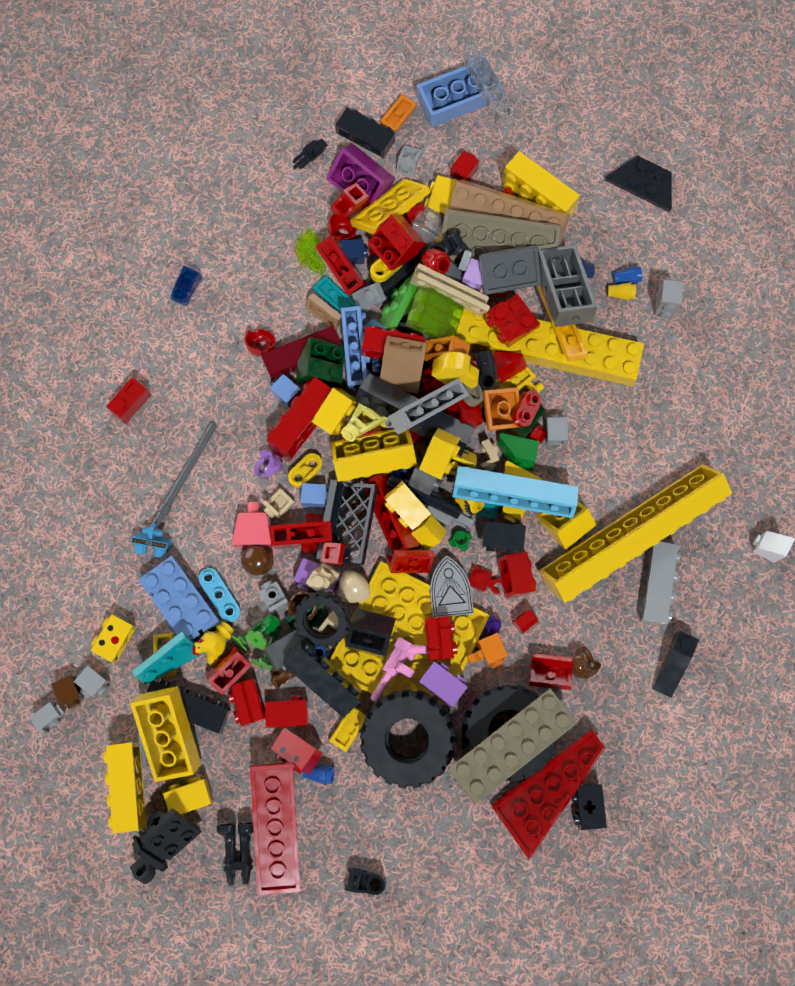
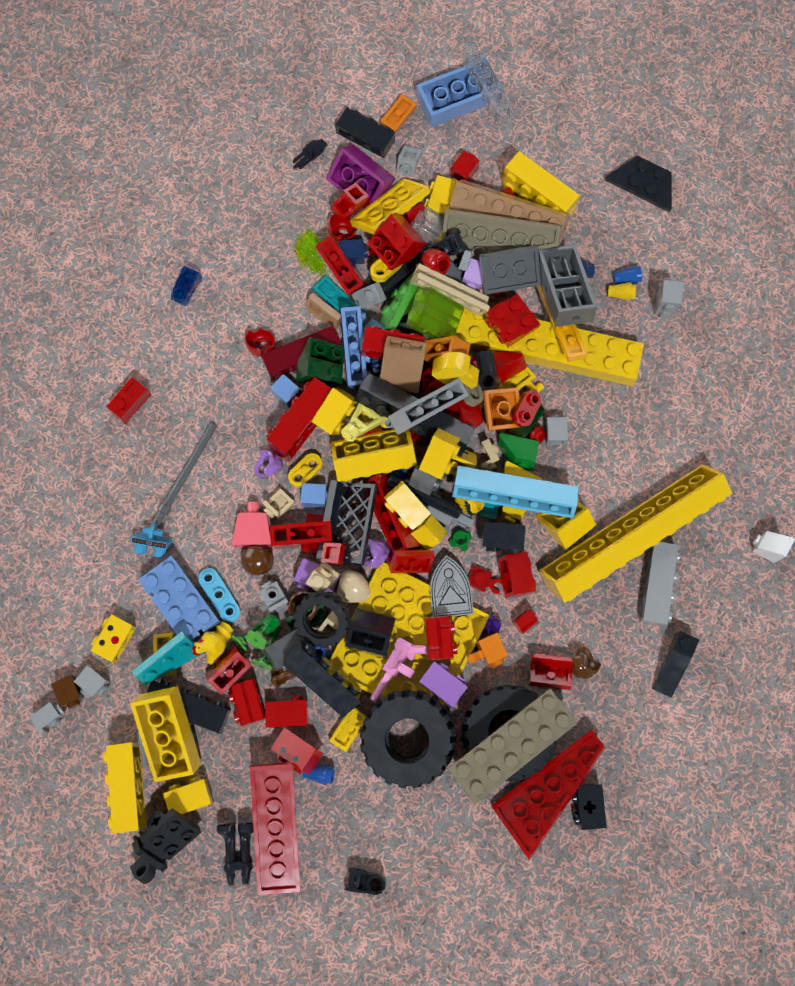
(379, 553): none -> medium lavender piece

